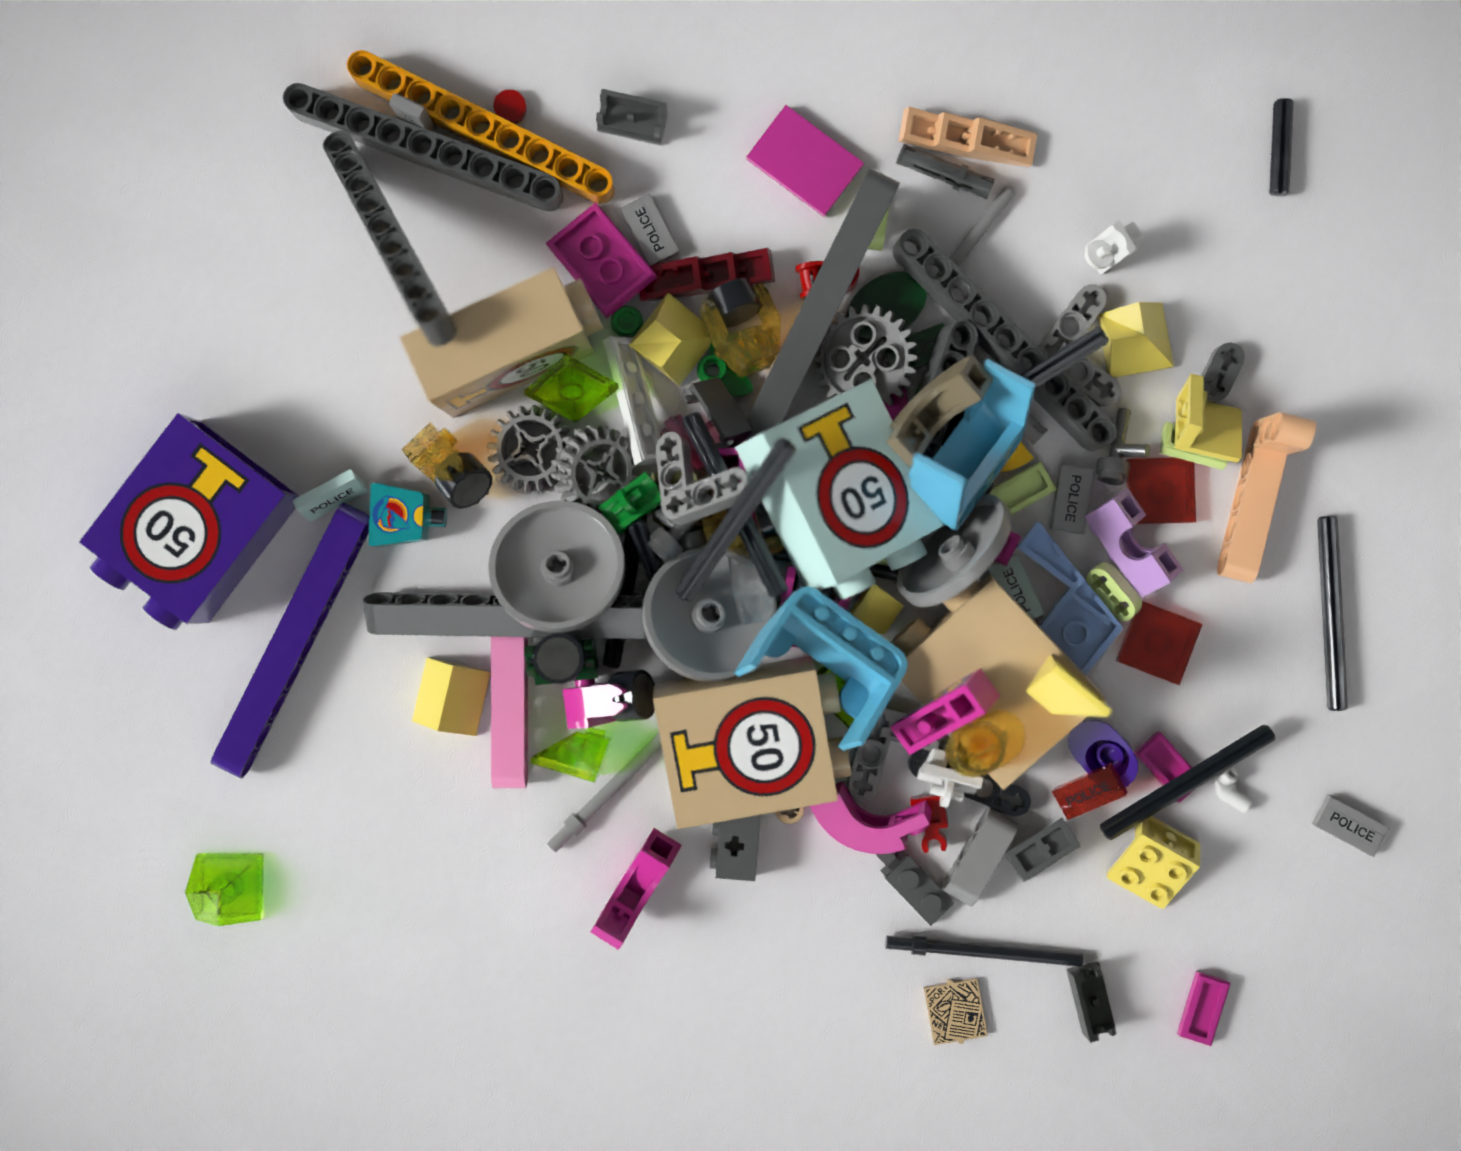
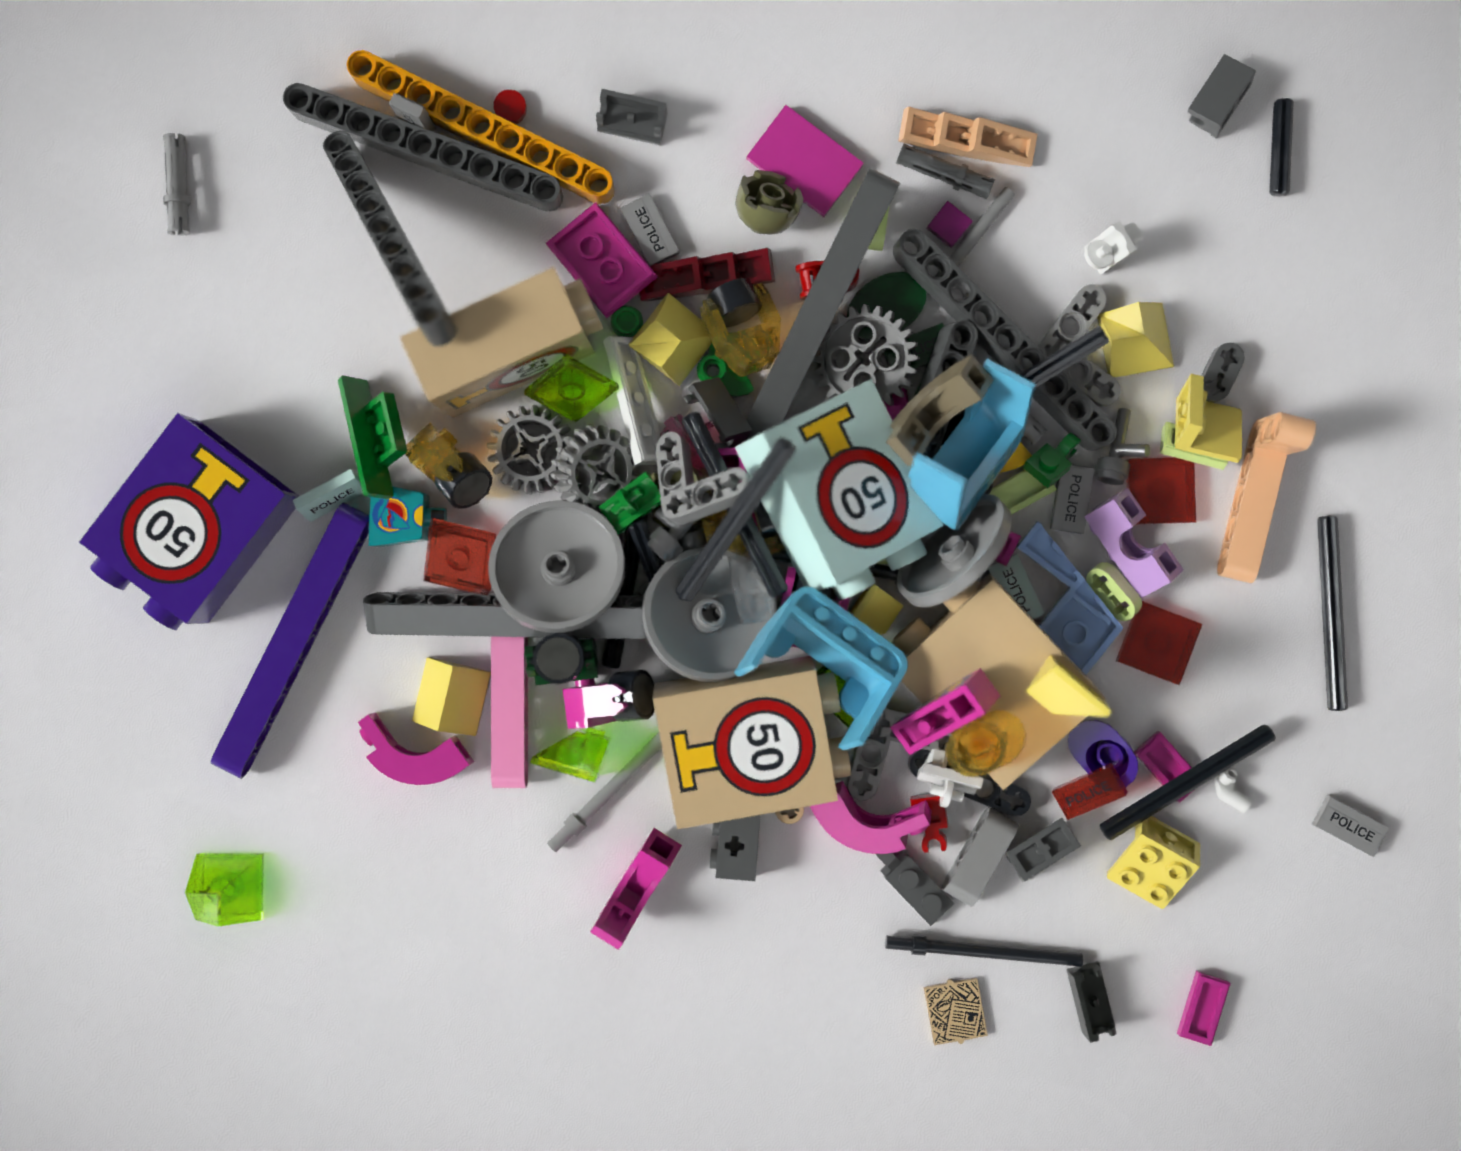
(176, 186): none -> light grey pin
(374, 434): none -> green bracket
(412, 766): none -> dark pink arch
(458, 557): none -> clear red tile
(767, 202): none -> olive cylinder
(949, 224): none -> magenta tile
(1051, 464): none -> green plate
(1221, 95): none -> dark grey hinge

